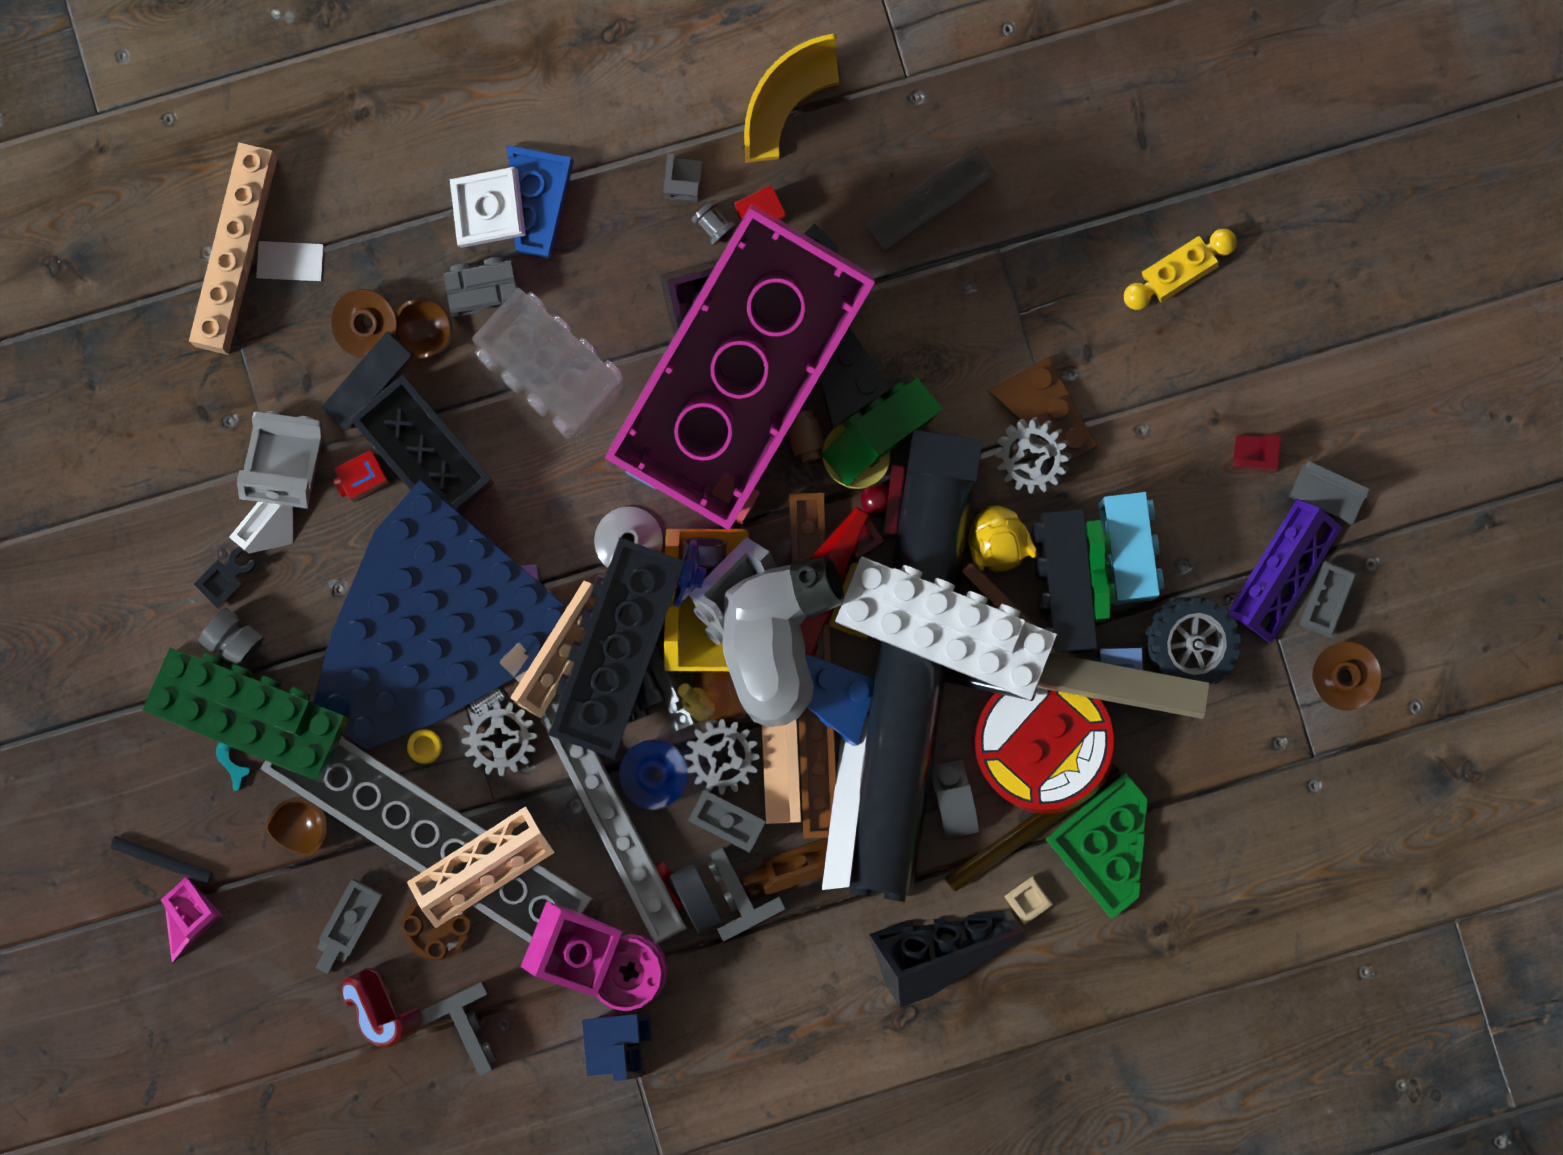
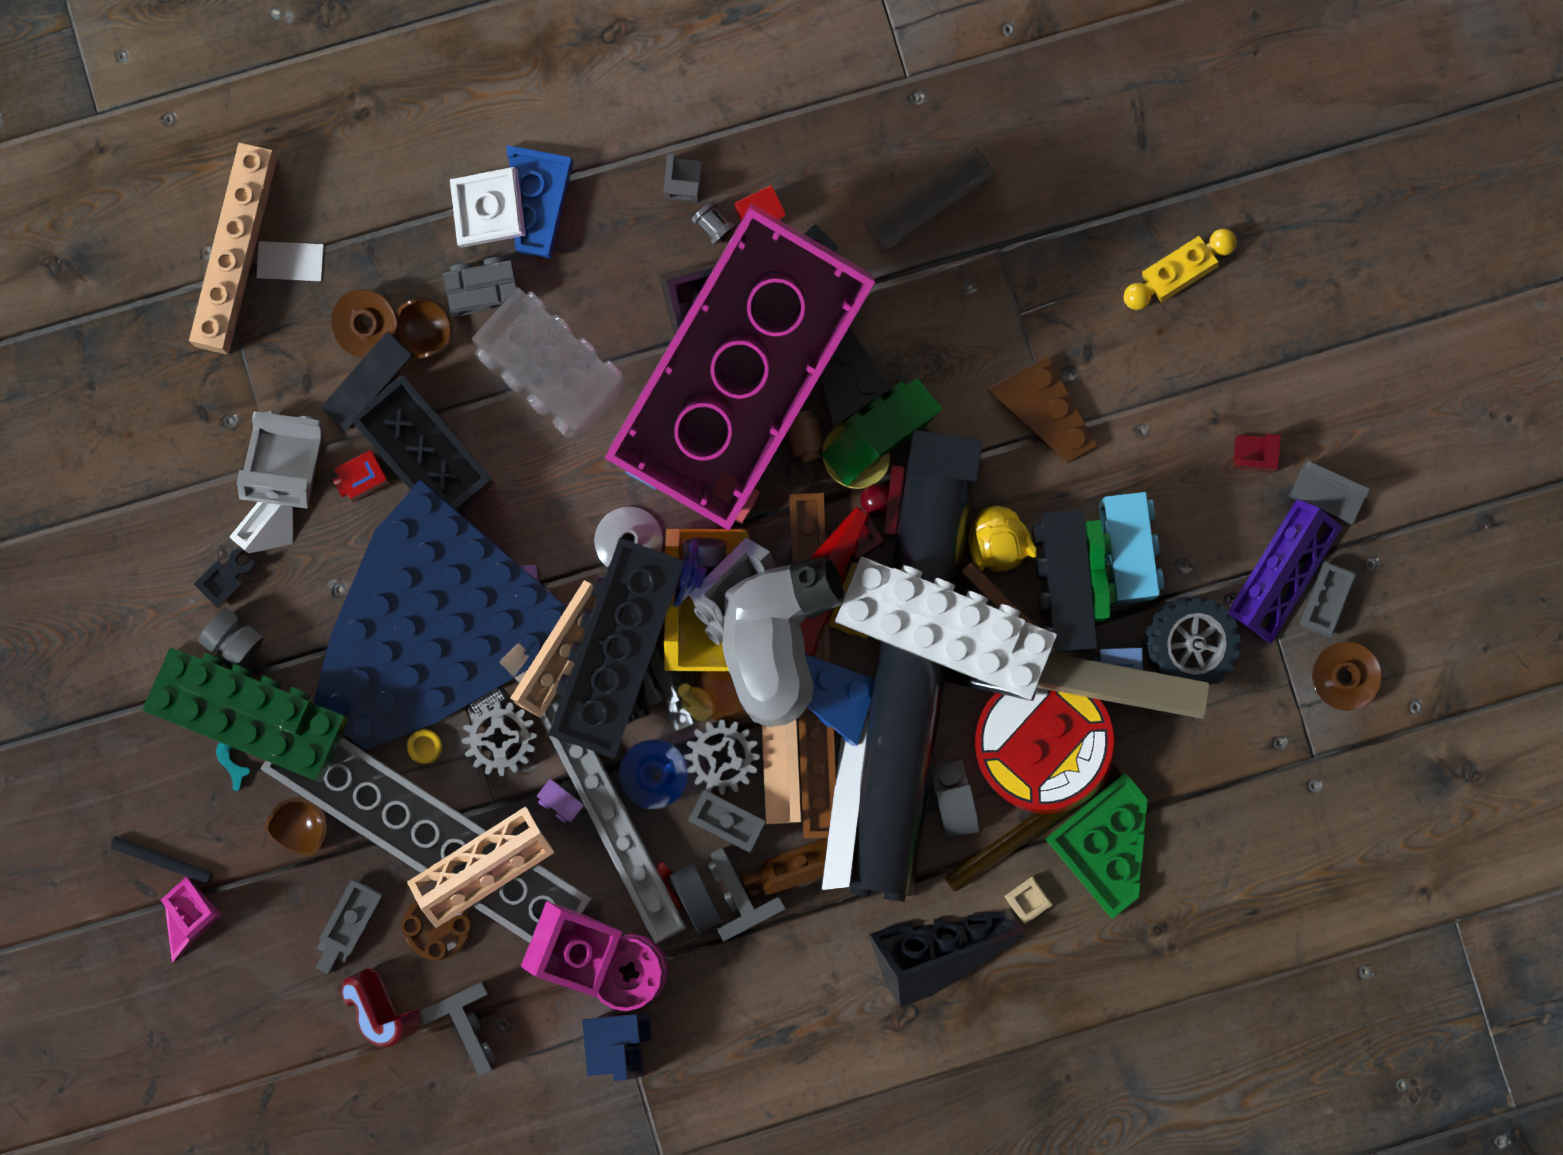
(560, 800): none -> medium lavender piece
(784, 85): yellow panel -> none
(1028, 442): light grey gear -> none

